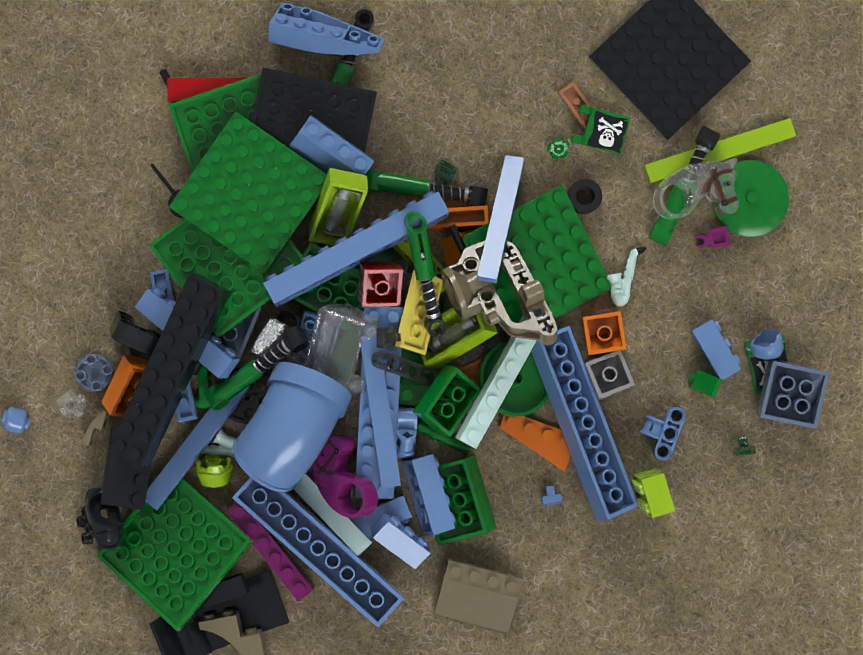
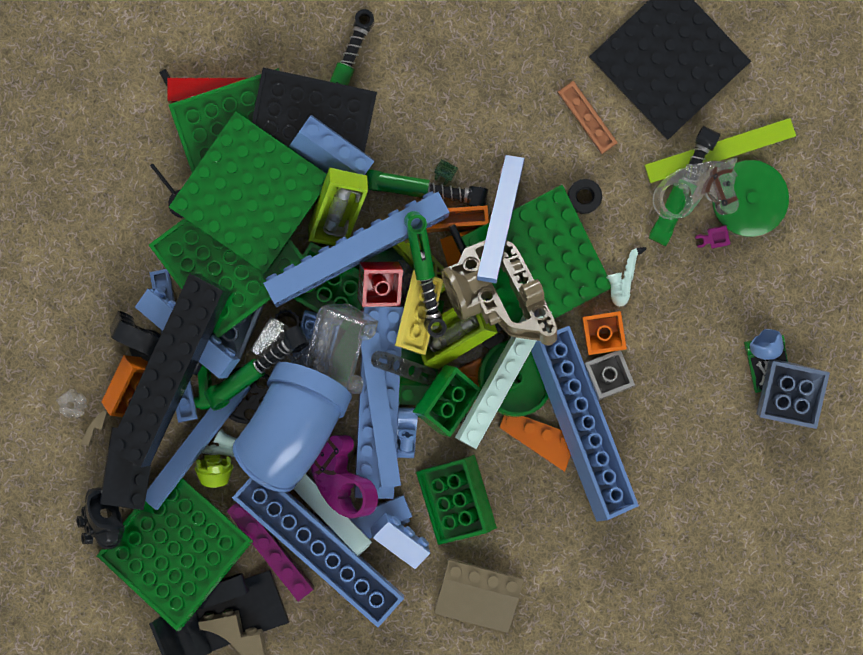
(15, 420): medium blue head -> none
(94, 372): sand blue dish -> none
(320, 33): medium blue wedge -> none
(387, 337): clear smoke tile -> none
(428, 494): medium blue slope -> none
(452, 442): green pin -> none
(551, 498): medium blue tile -> none
(558, 148): green plant -> none
(603, 130): flag -> none
(653, 493): lime piece -> none
(658, 428): medium blue piece -> none
(704, 383): green slope -> none
(716, 349): medium blue brick -> none
(744, 448): clear green tile -> none

